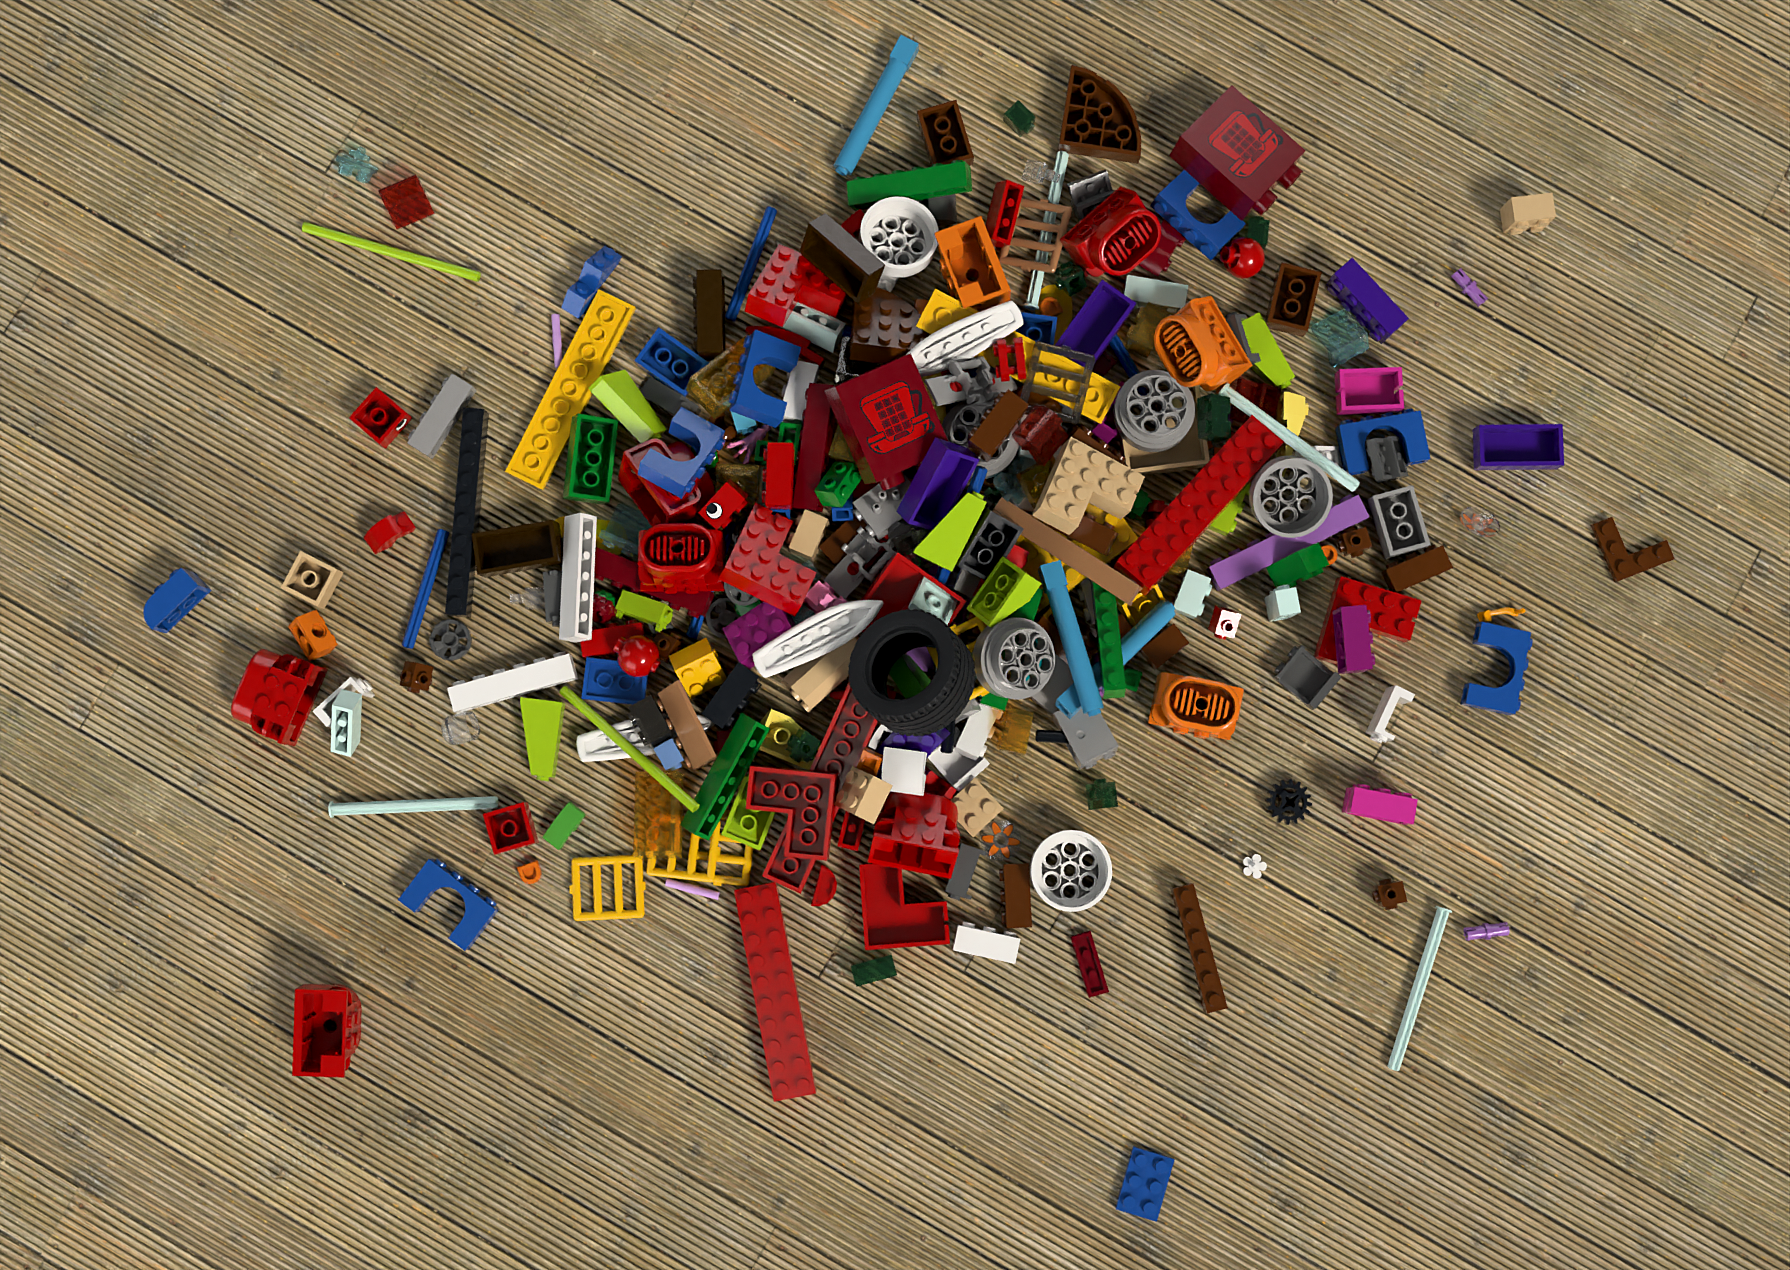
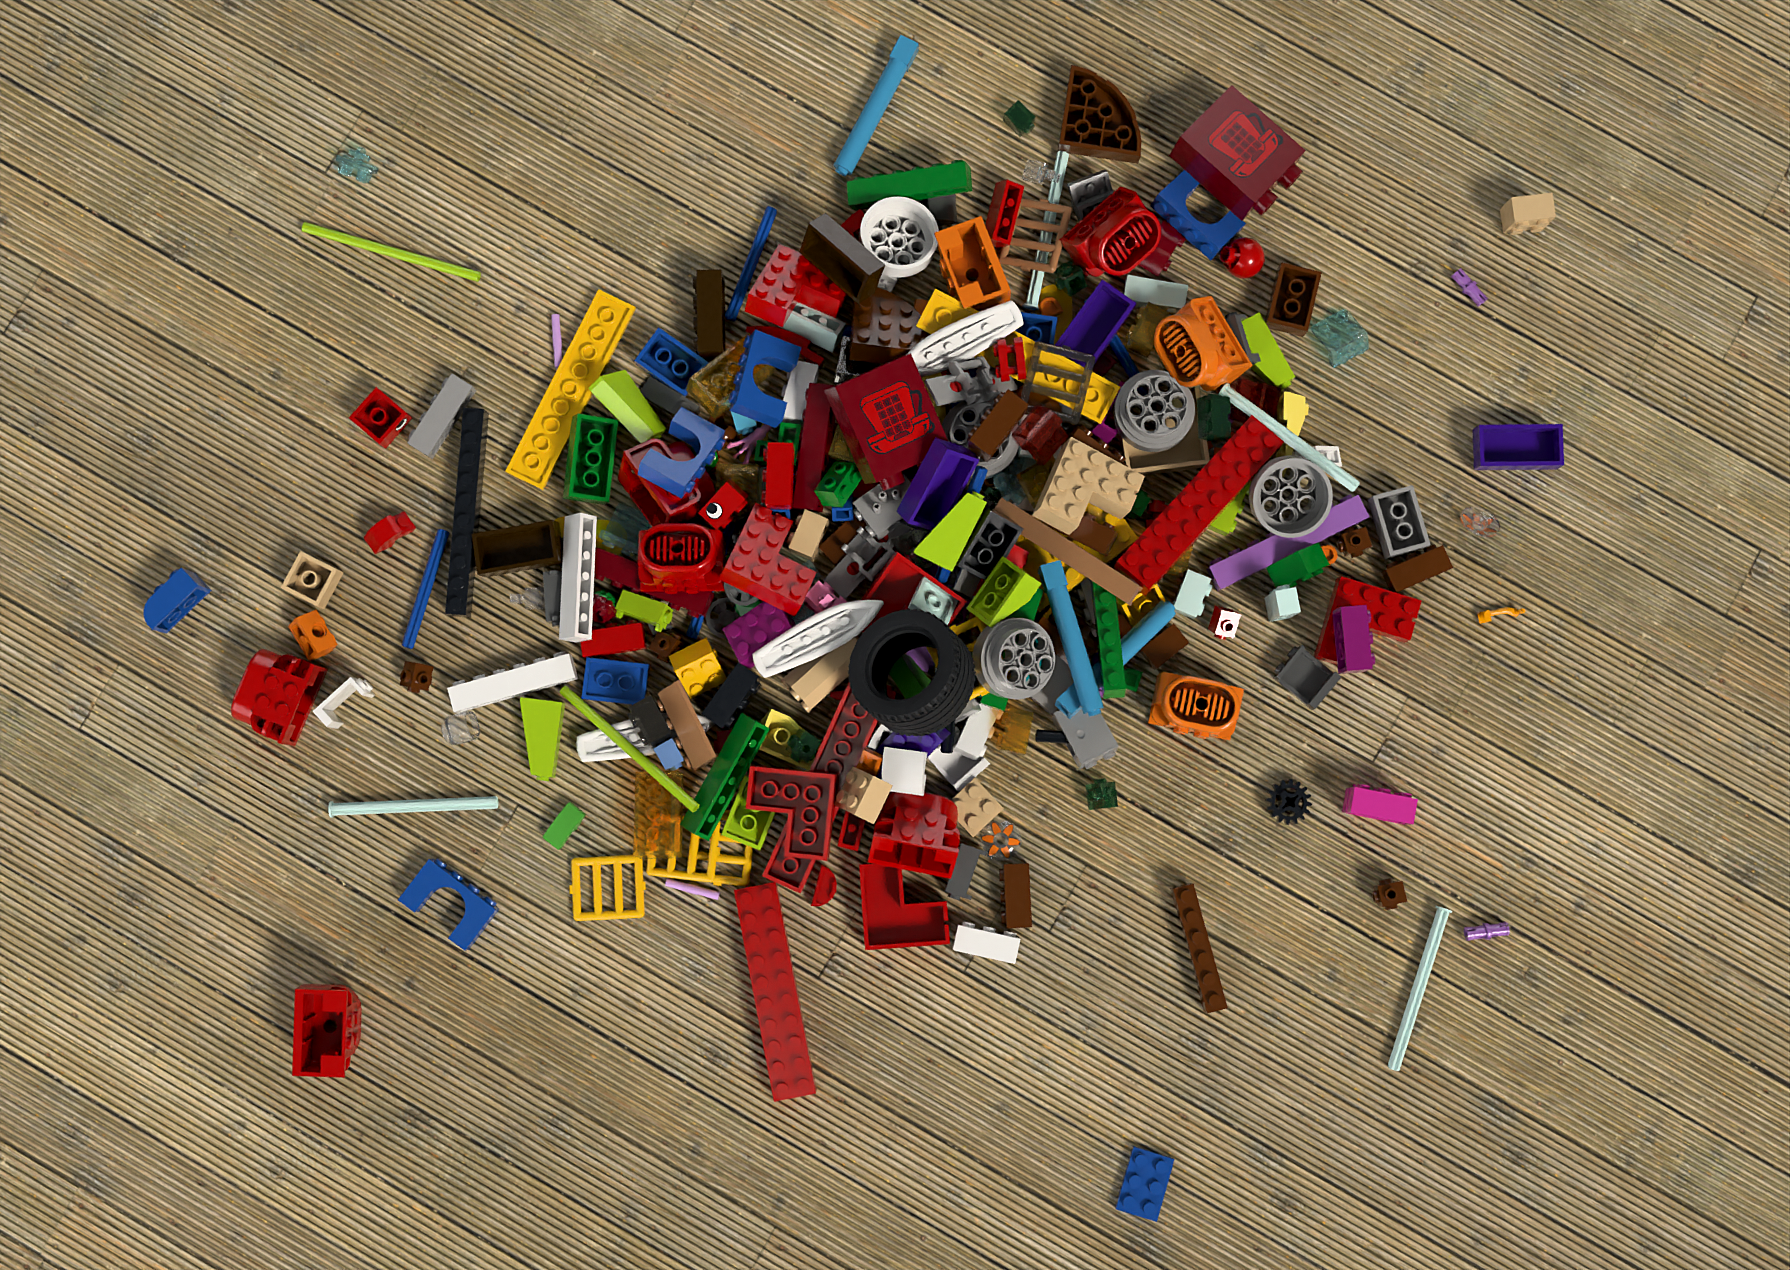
(346, 722): light aqua brick -> none
(406, 202): clear red brick -> none
(450, 640): dark grey piece -> none
(510, 828): red brick -> none
(530, 872): orange tile -> none
(592, 276): blue arch -> none
(637, 655): red brick -> none
(873, 970): clear green brick -> none
(937, 786): red brick -> none
(944, 134): reddish brown brick -> none
(1089, 964): dark red tile -> none
(1099, 870): white wheel -> none
(1254, 866): white plant -> none
(1258, 229): clear green brick -> none
(1366, 301): dark purple piece -> none
(1369, 390): dark pink piece -> none
(1384, 711): white panel -> none
(1386, 459): dark grey brick -> none
(1407, 425): blue arch -> none
(1514, 646): blue arch -> none
(1617, 558): reddish brown plate -> none

